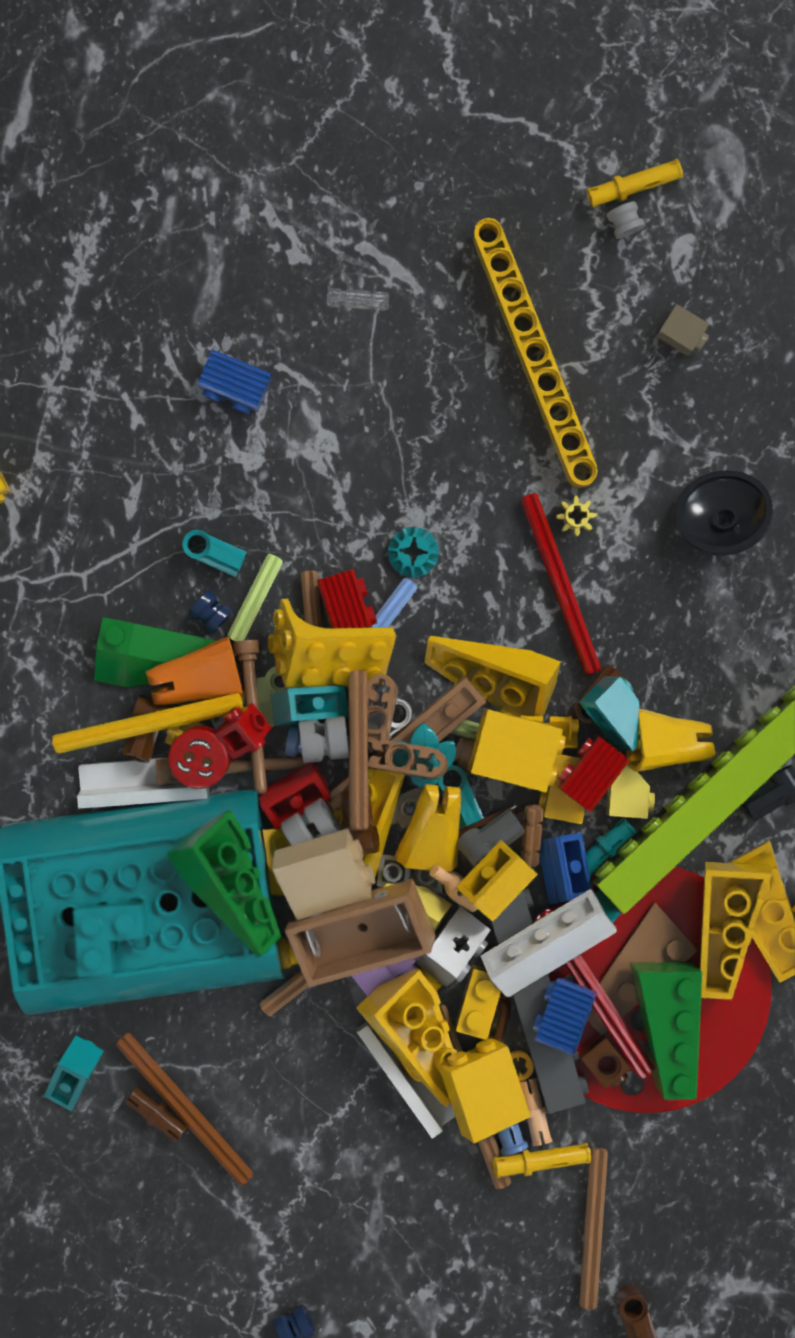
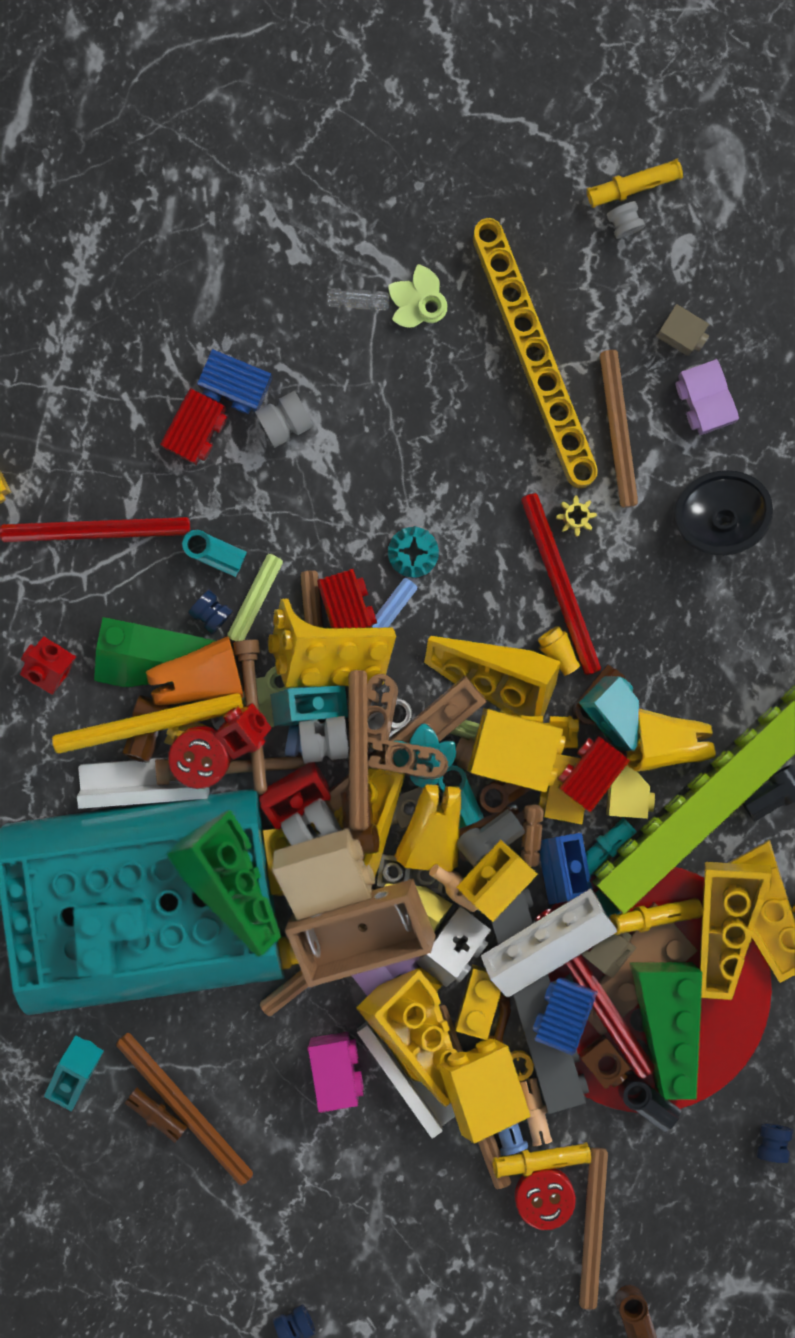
(47, 665): none -> red brick
(95, 529): none -> red axle
(194, 427): none -> red brick
(284, 419): none -> light grey wheel
(334, 1071): none -> dark pink brick
(414, 296): none -> yellowish green plate
(507, 791): none -> reddish brown piece
(545, 1199): none -> red head
(558, 647): none -> yellow cone
(611, 953): none -> dark tan brick
(619, 428): none -> medium nougat axle
(645, 918): none -> yellow pin
(650, 1103): none -> black piece
(707, 397): none -> lavender brick
(775, 1143): none -> dark blue wheel

